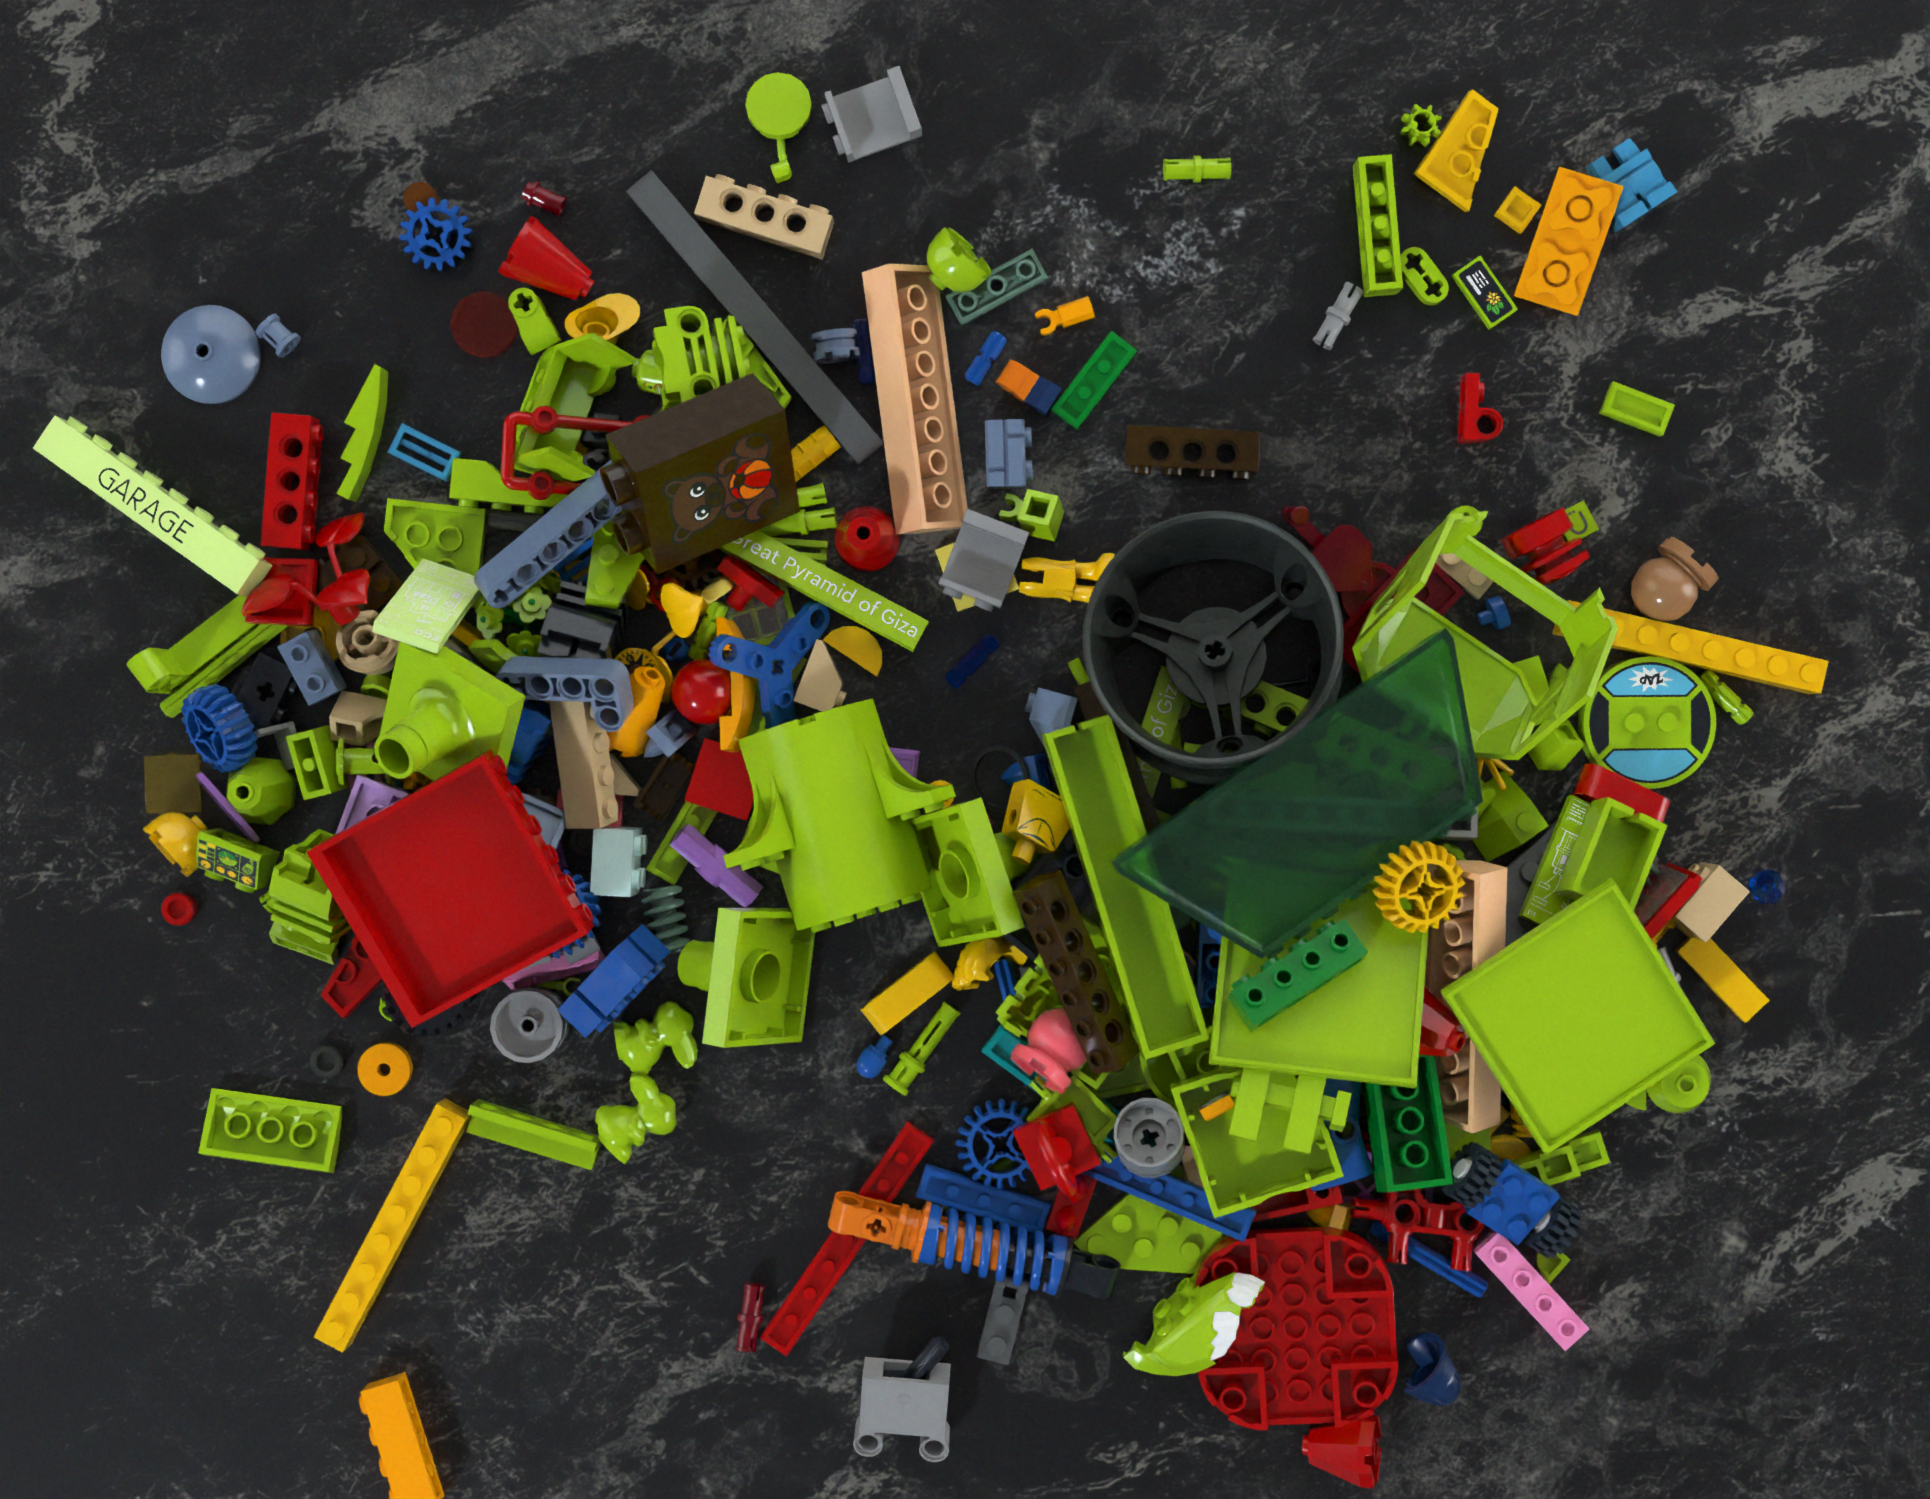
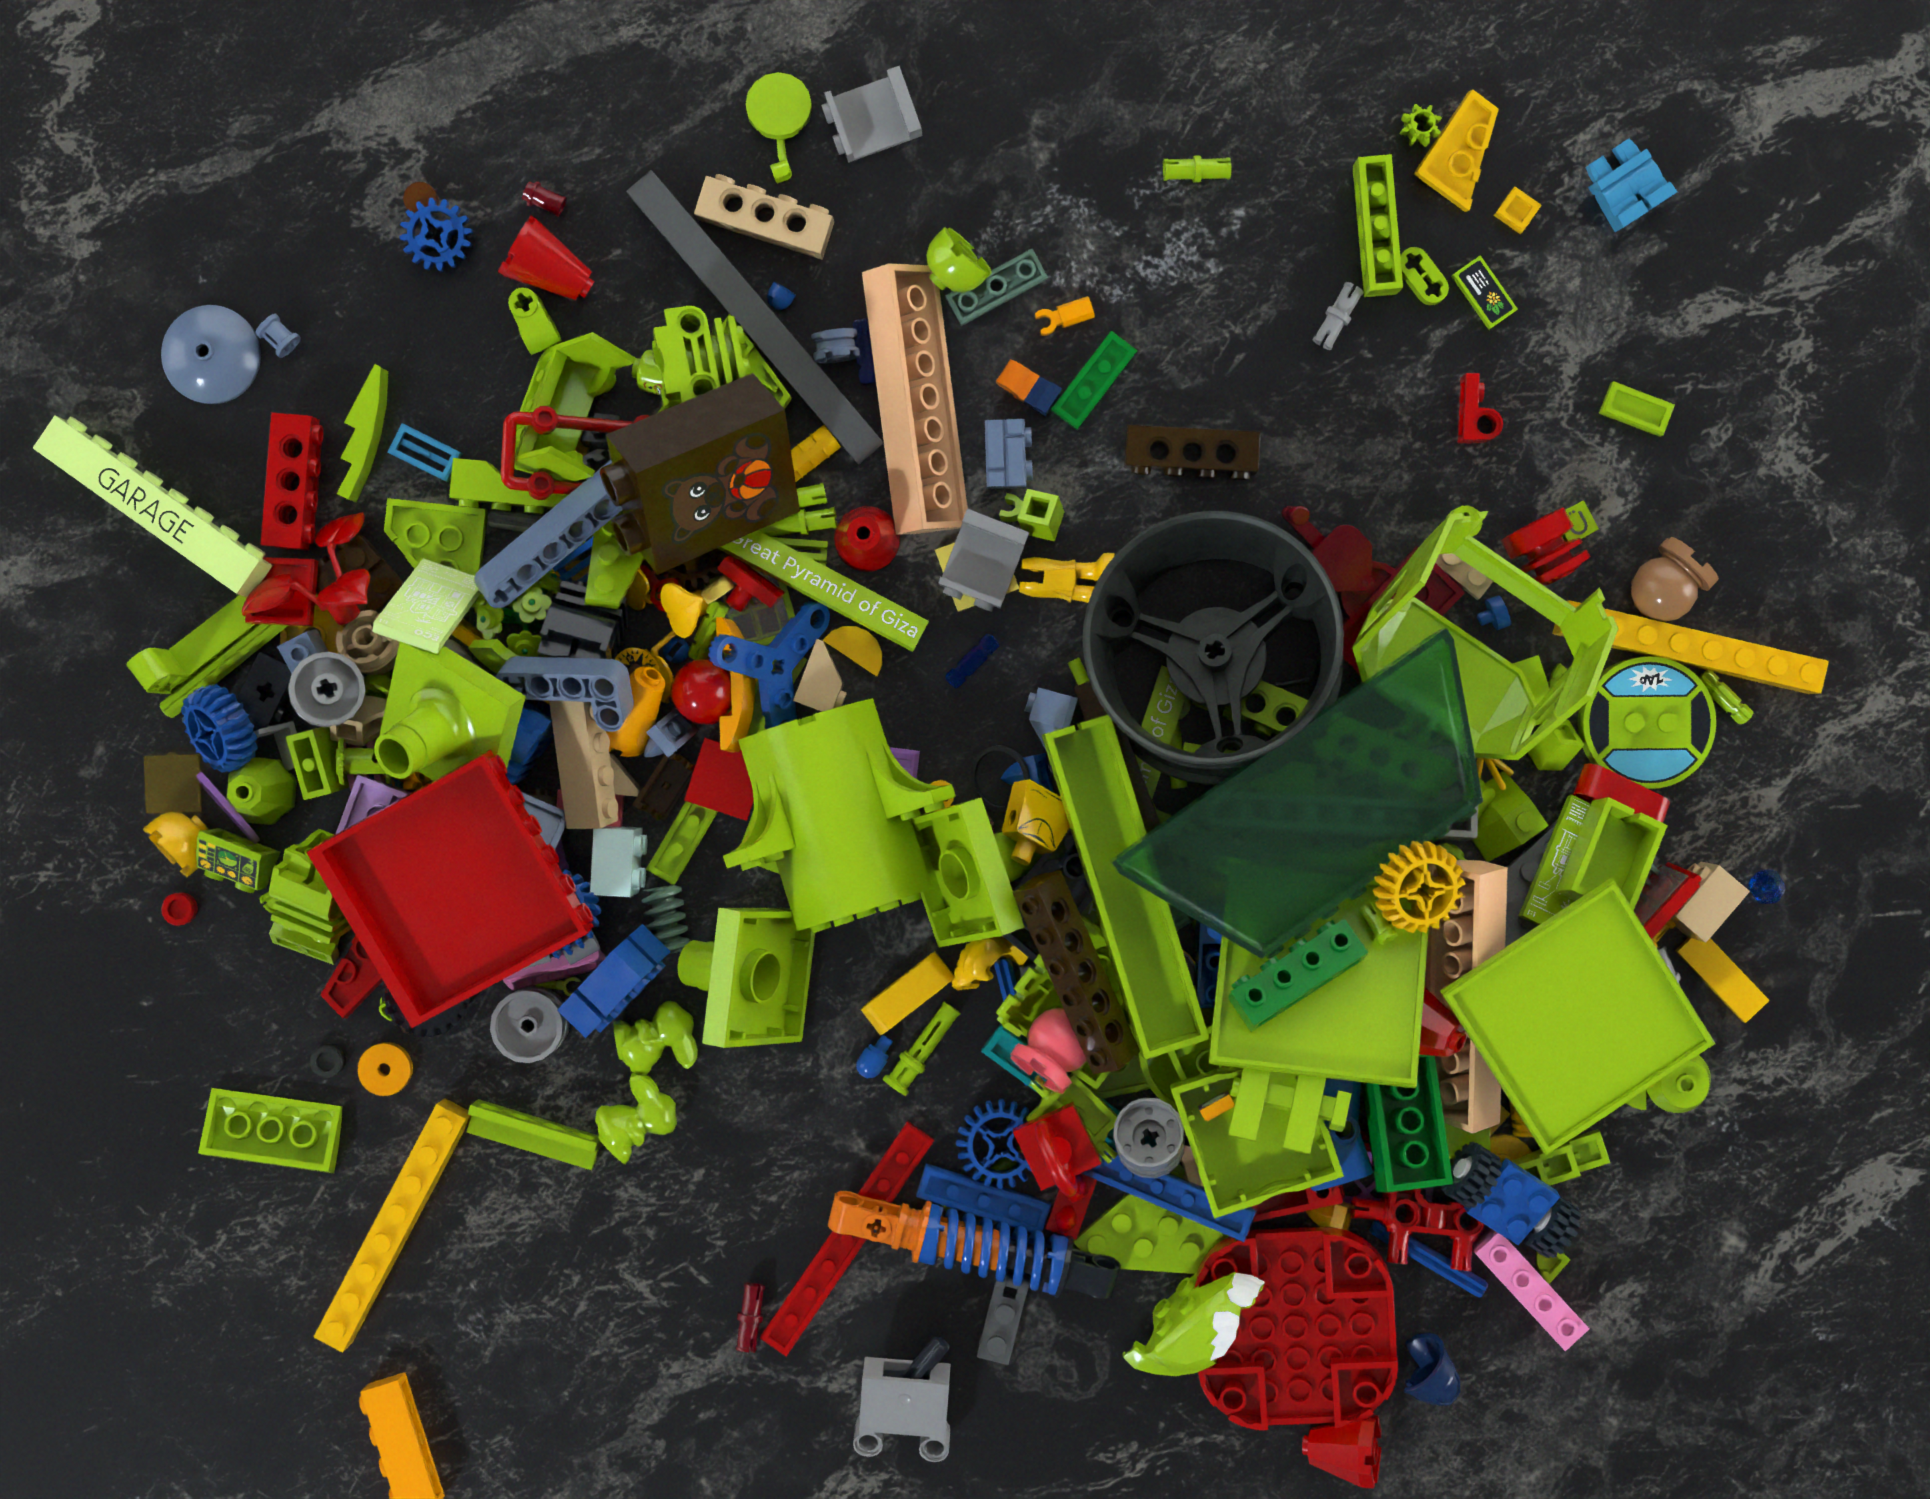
(332, 670): none -> light grey wheel
(483, 325): clear red tile -> none
(605, 317): yellow piece -> none
(711, 865): medium lavender piece -> none
(779, 296): none -> blue hinge
(982, 363): blue piece -> none
(1382, 928): none -> lime pin
(1568, 241): light orange piece -> none

